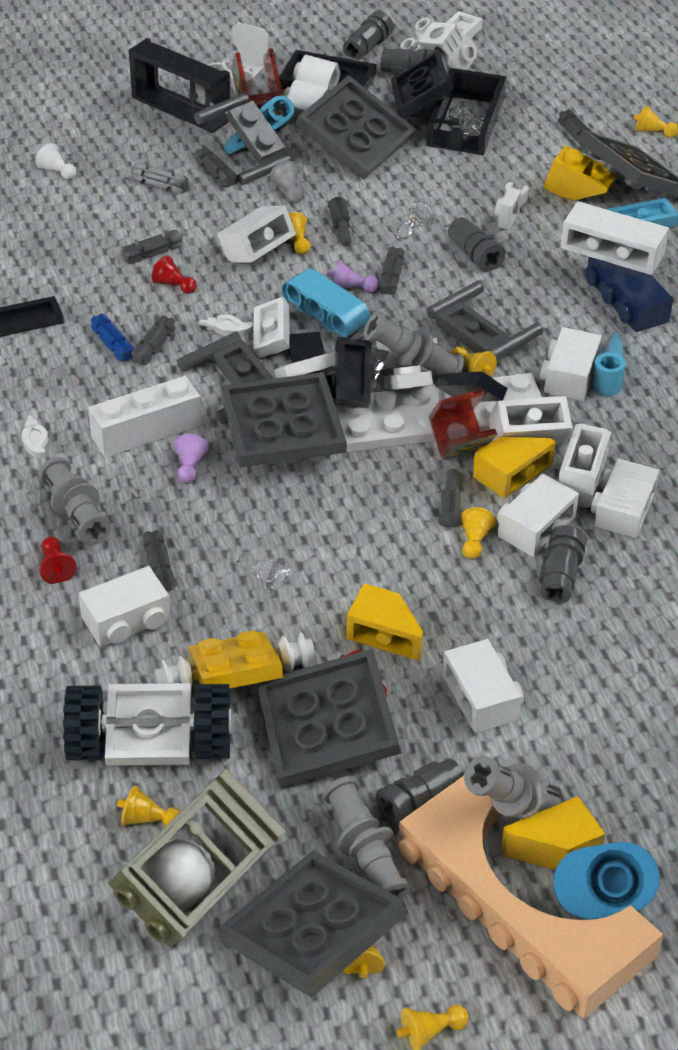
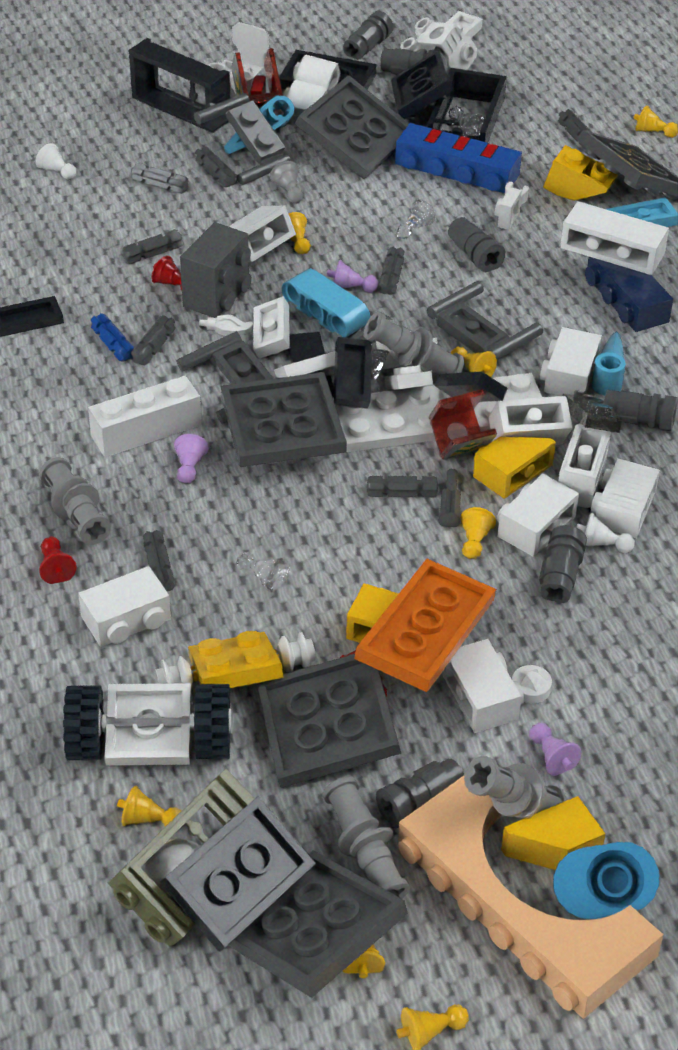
(34, 437): white piece -> none
(215, 270): none -> dark grey brick
(238, 873): none -> plate
(258, 86): none -> red tile
(340, 218): dark grey axle -> none
(402, 486): none -> dark grey axle
(425, 625): none -> orange plate
(457, 157): none -> blue brick
(534, 682): none -> white tile
(559, 754): none -> lavender piece
(592, 412): none -> clear smoke plate
(600, 534): none -> white piece
(640, 408): none -> dark grey axle

